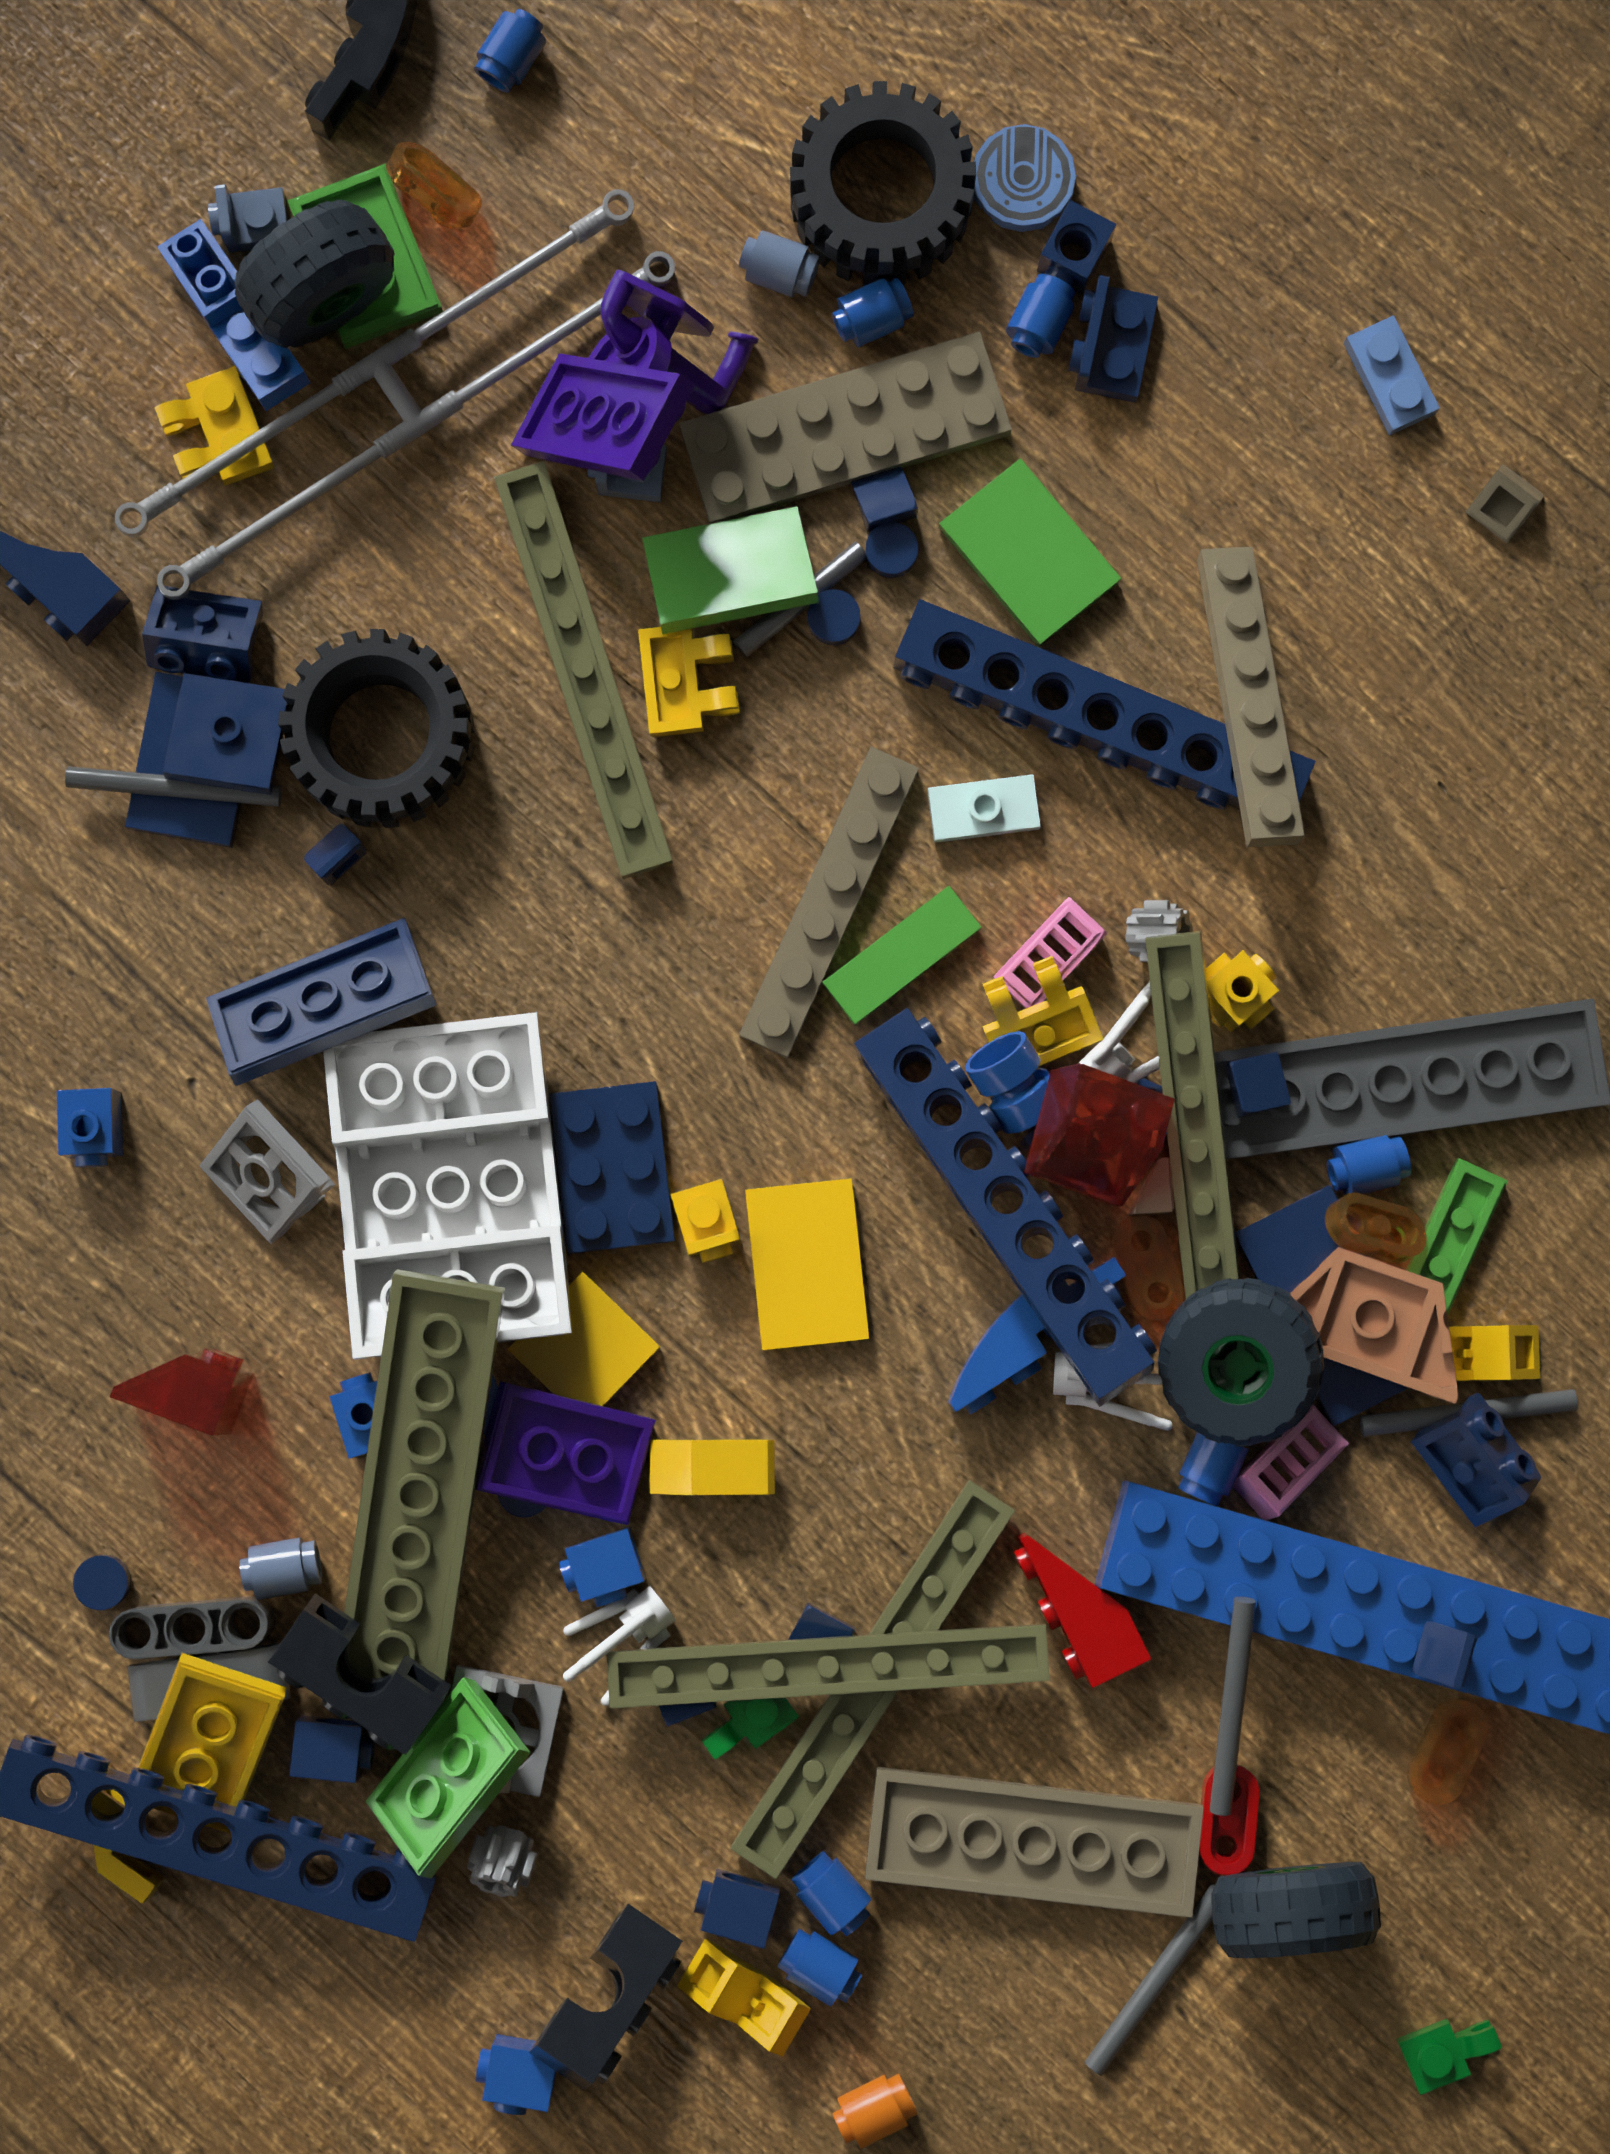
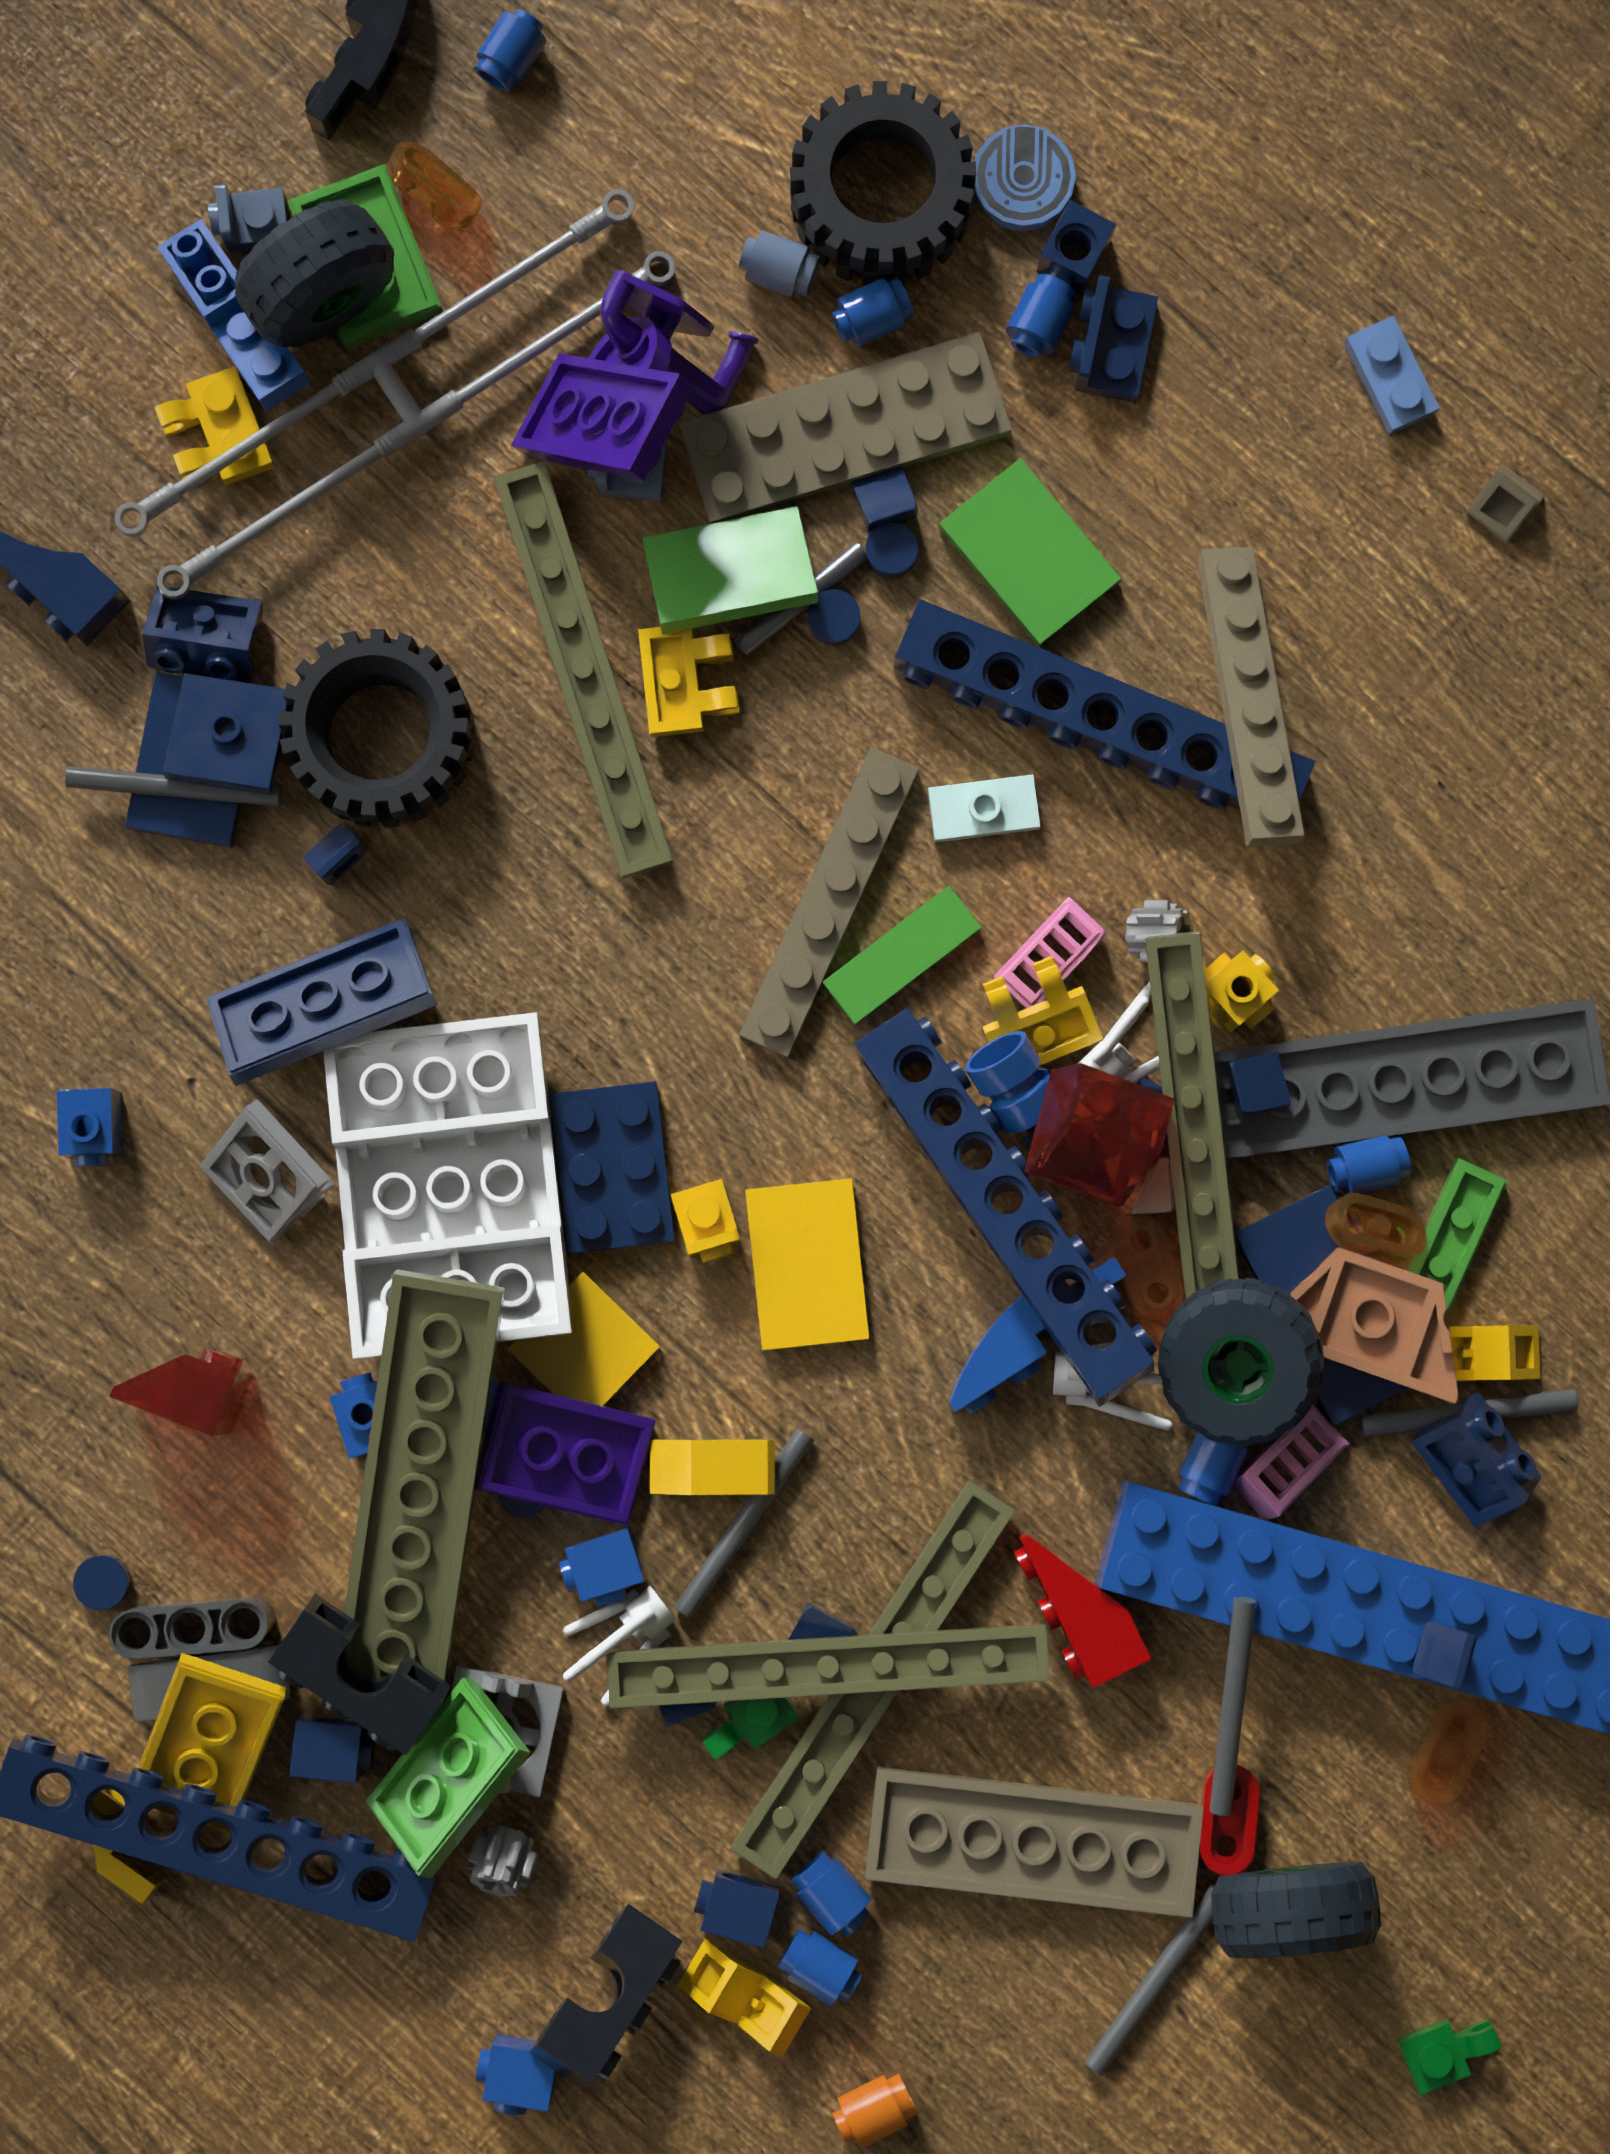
(281, 1568): sand blue brick -> none
(741, 1527): none -> dark grey bar

